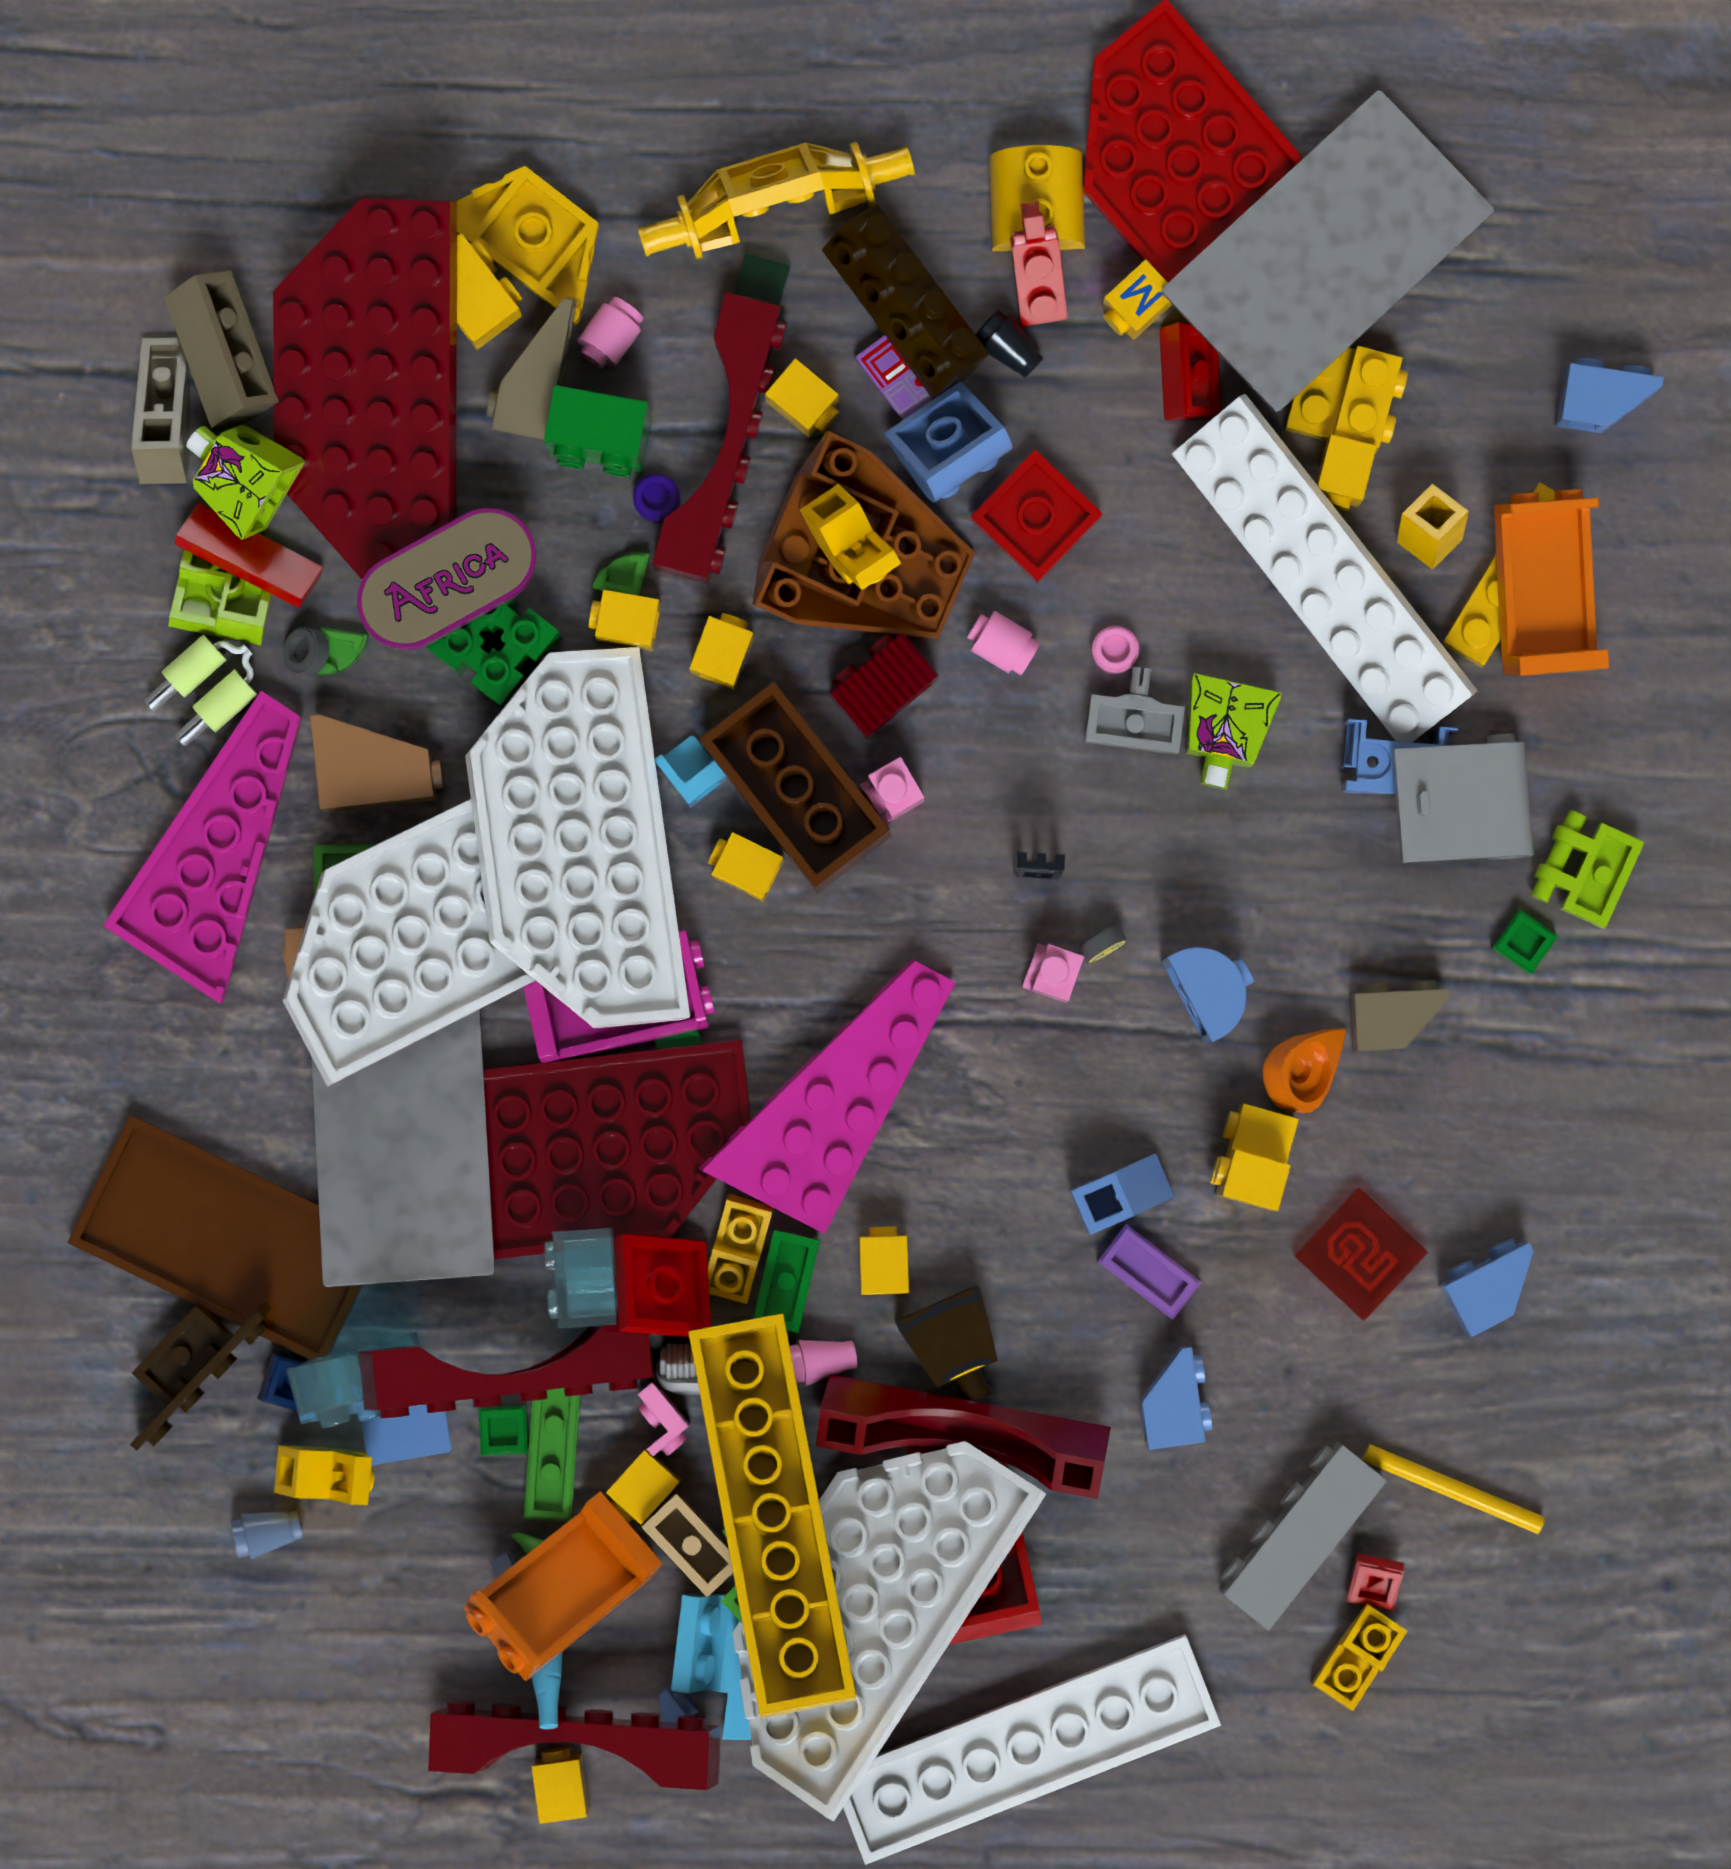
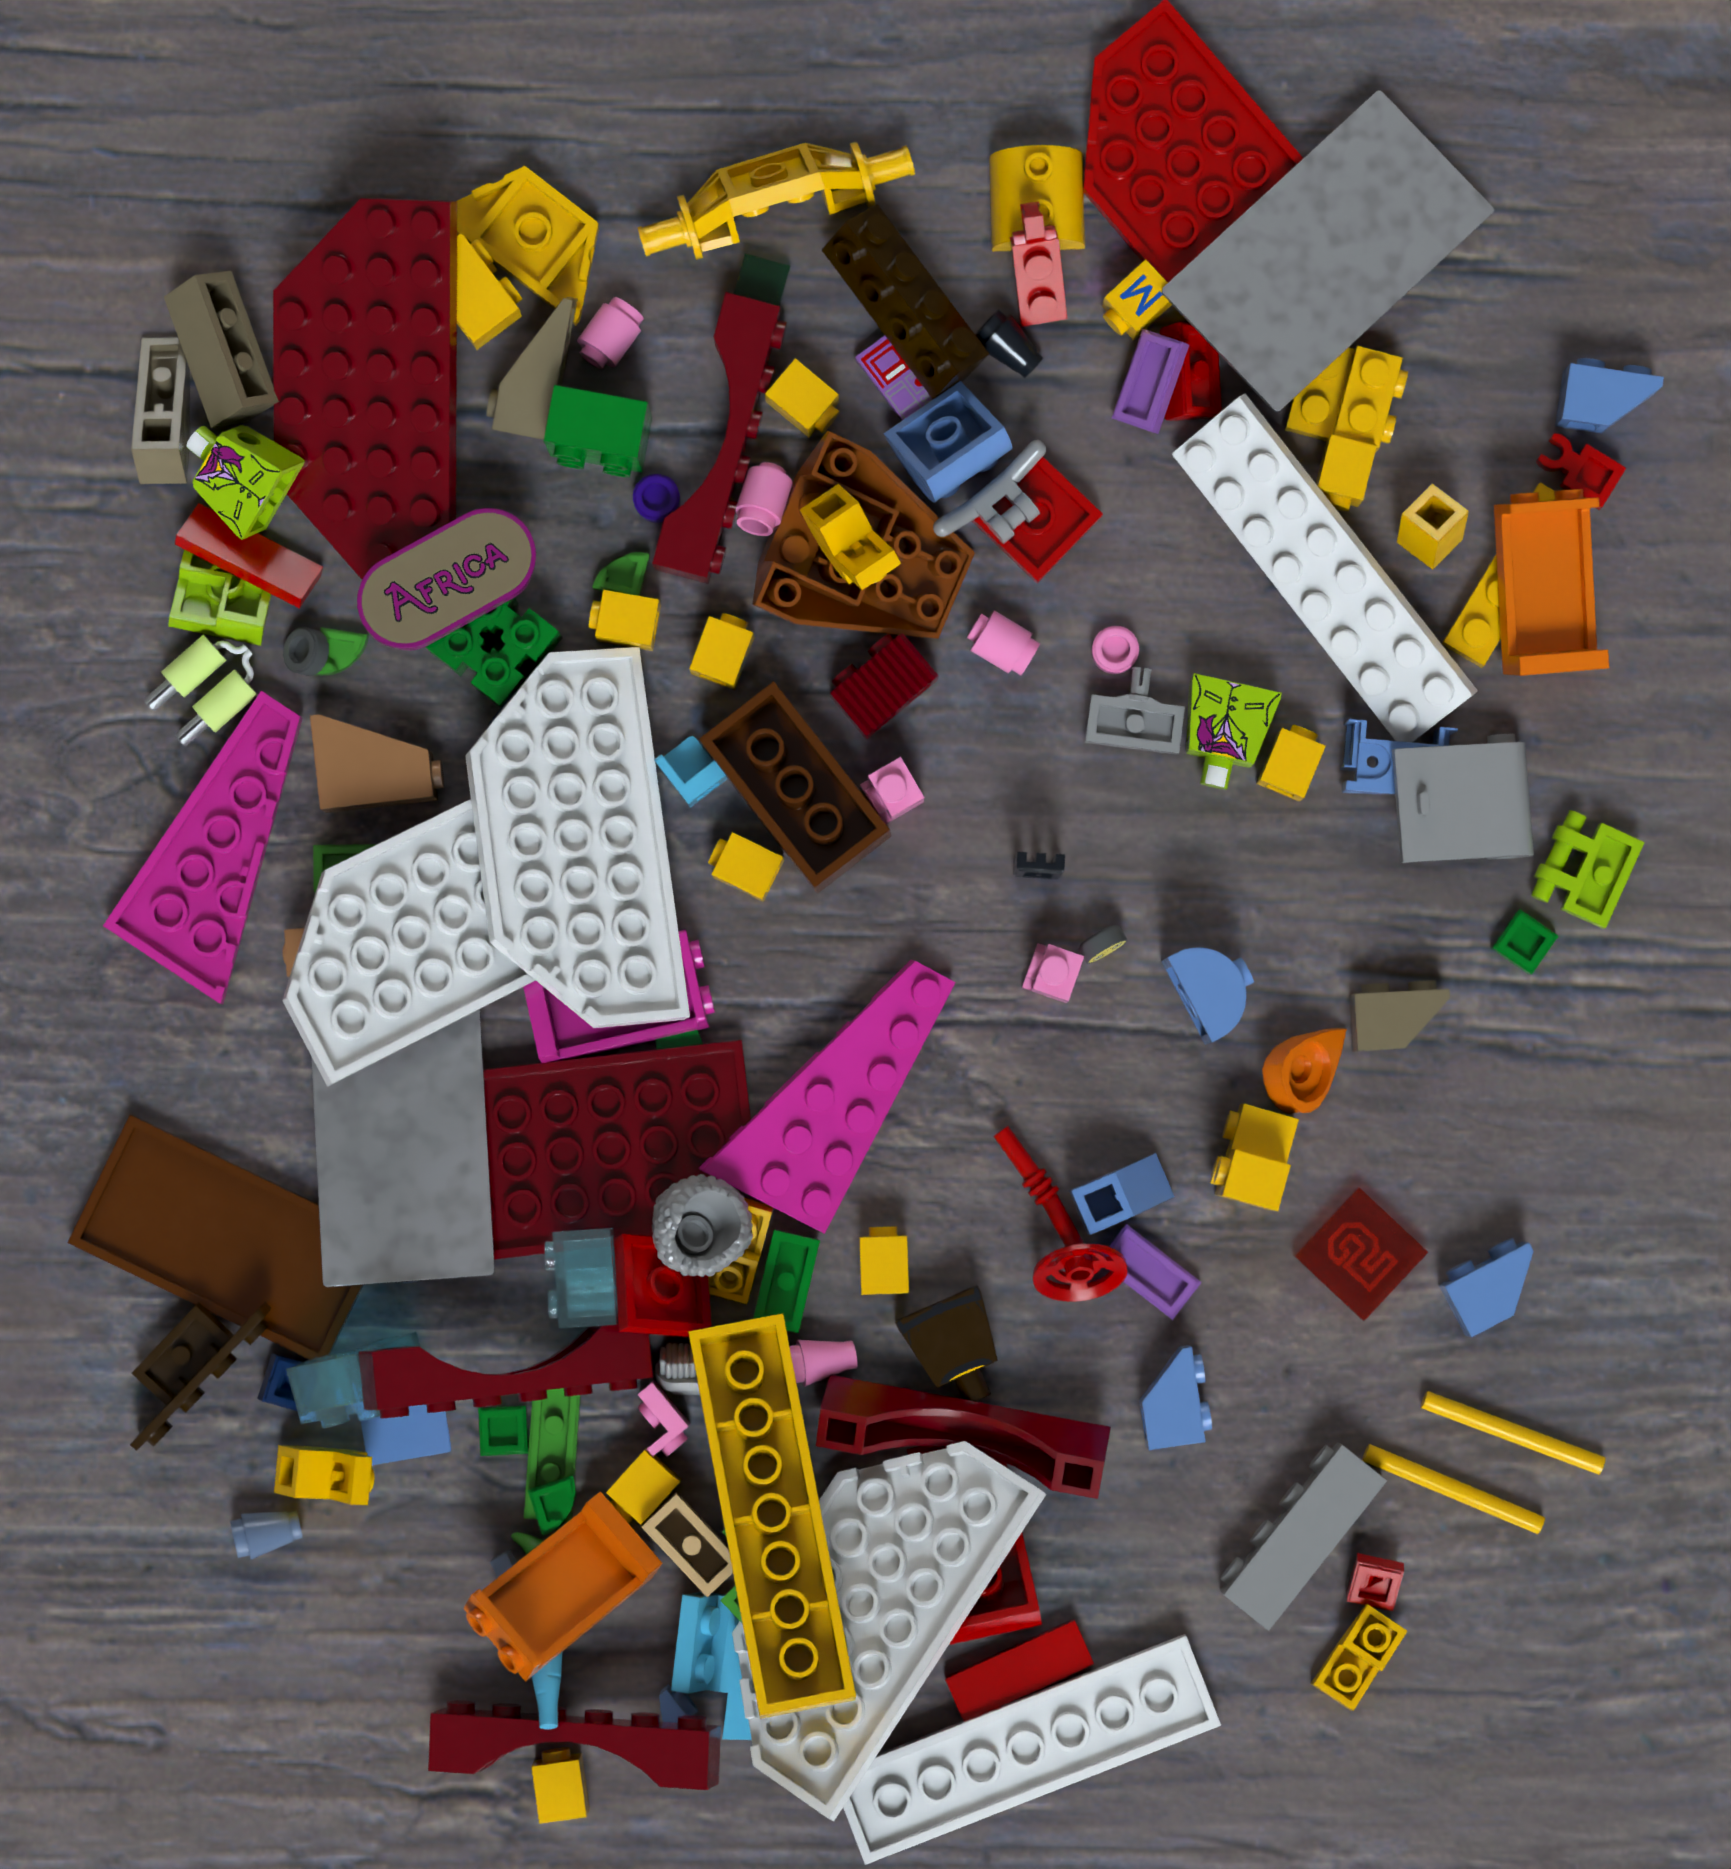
(553, 1502): none -> green tile
(701, 1225): none -> light grey hair
(763, 499): none -> bright pink brick
(1002, 485): none -> light grey piece
(1019, 1670): none -> red tile
(1075, 1256): none -> red dish
(1150, 381): none -> medium lavender tile
(1291, 762): none -> yellow brick
(1513, 1432): none -> yellow bar
(1586, 471): none -> red plate

